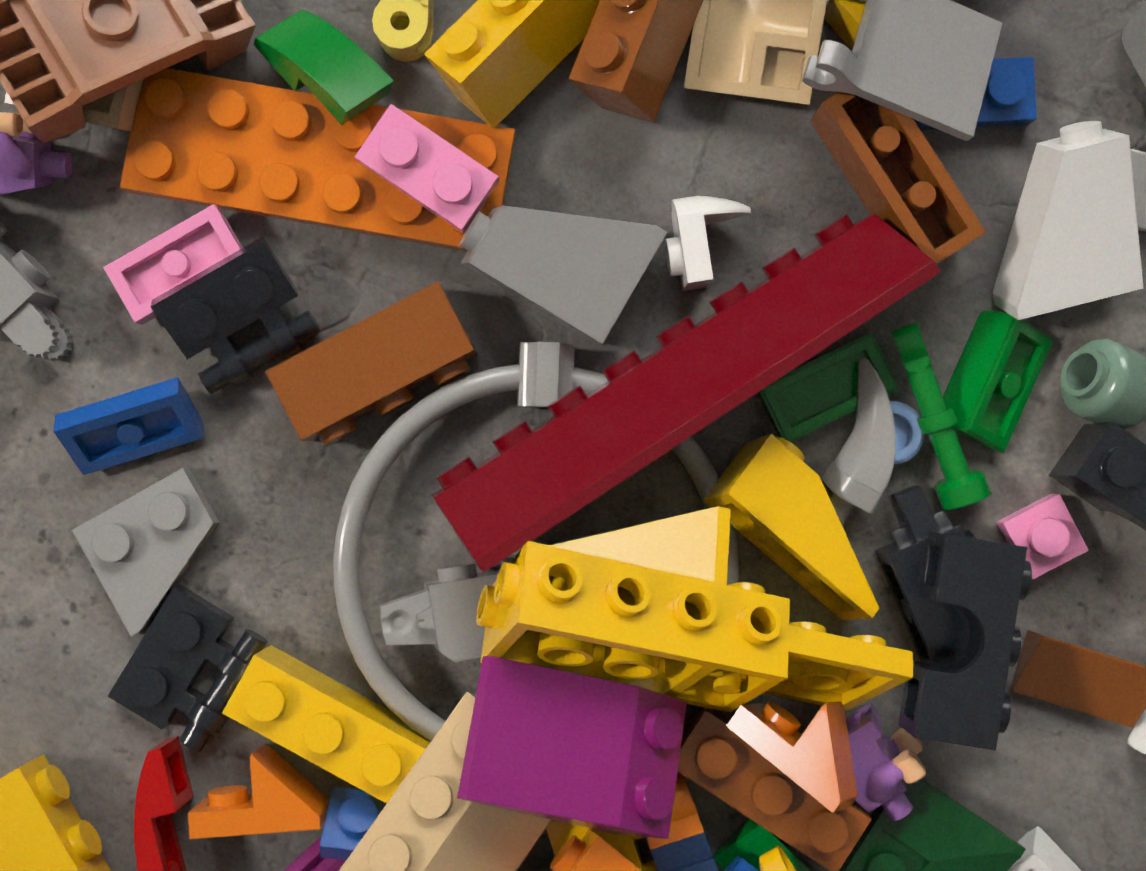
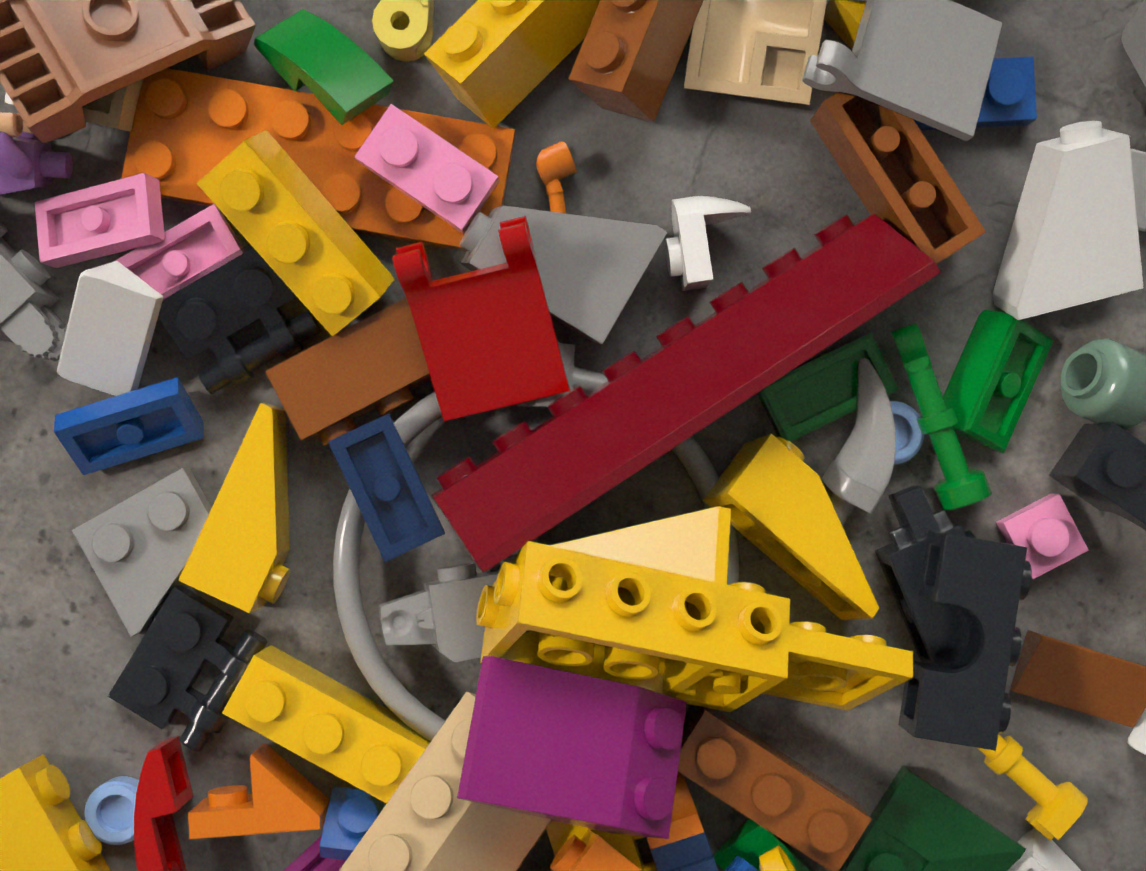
(99, 221): none -> bright pink plate
(109, 329): none -> white slope
(112, 809): none -> light blue tile
(248, 526): none -> yellow slope
(296, 231): none -> yellow brick
(386, 487): none -> dark blue plate
(485, 329): none -> red flag
(553, 165): none -> orange hand
(814, 760): slope -> none
(877, 768): medium lavender piece -> none
(1056, 804): none -> yellow piece

